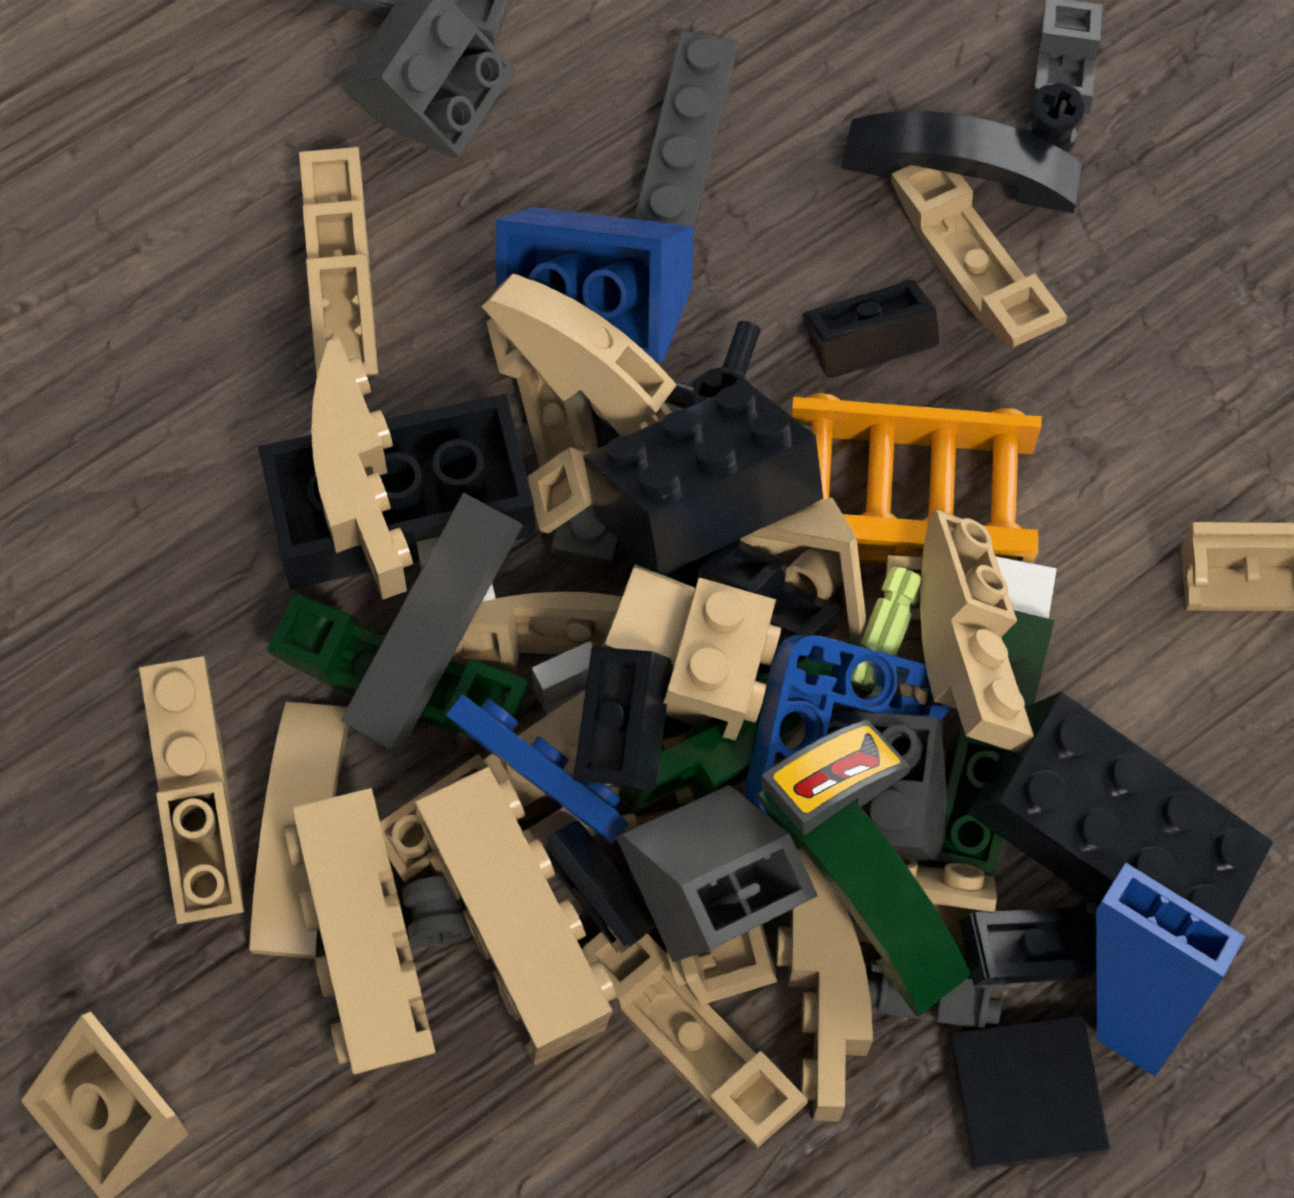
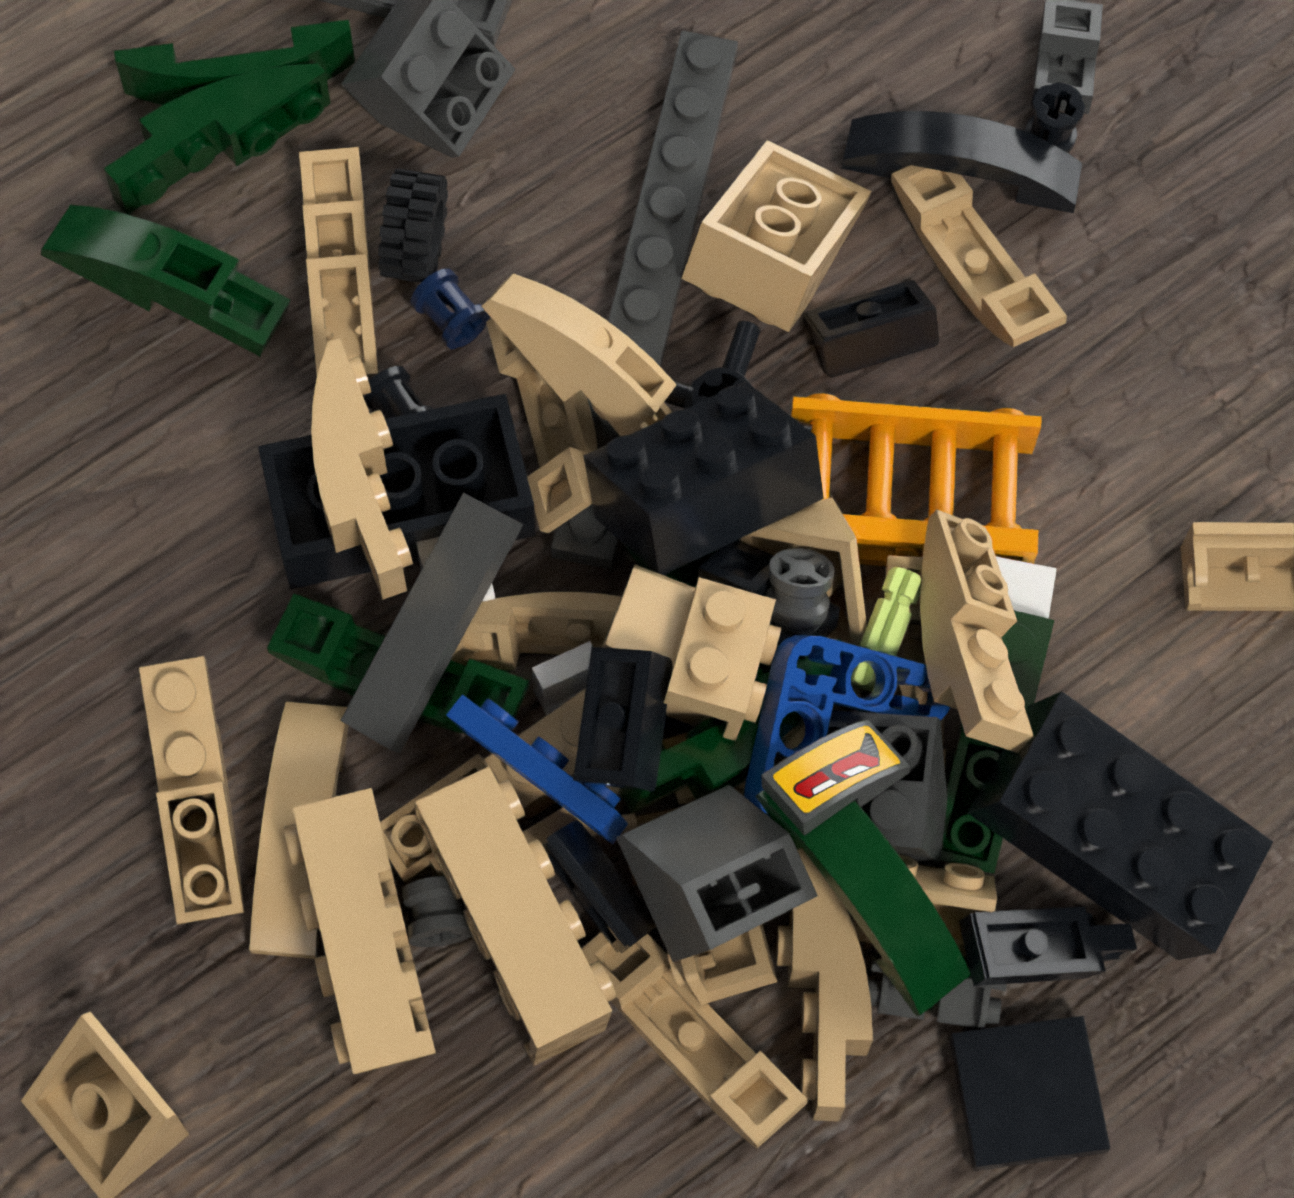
(158, 77): none -> dark green slope
(169, 268): none -> dark green slope
(233, 115): none -> dark green slope
(393, 394): none -> black bush
(412, 225): none -> black tyre
(457, 326): none -> dark blue bush
(616, 266): blue slope -> none
(774, 235): none -> tan slope
(800, 587): none -> dark grey wheel
(1154, 967): blue slope -> none

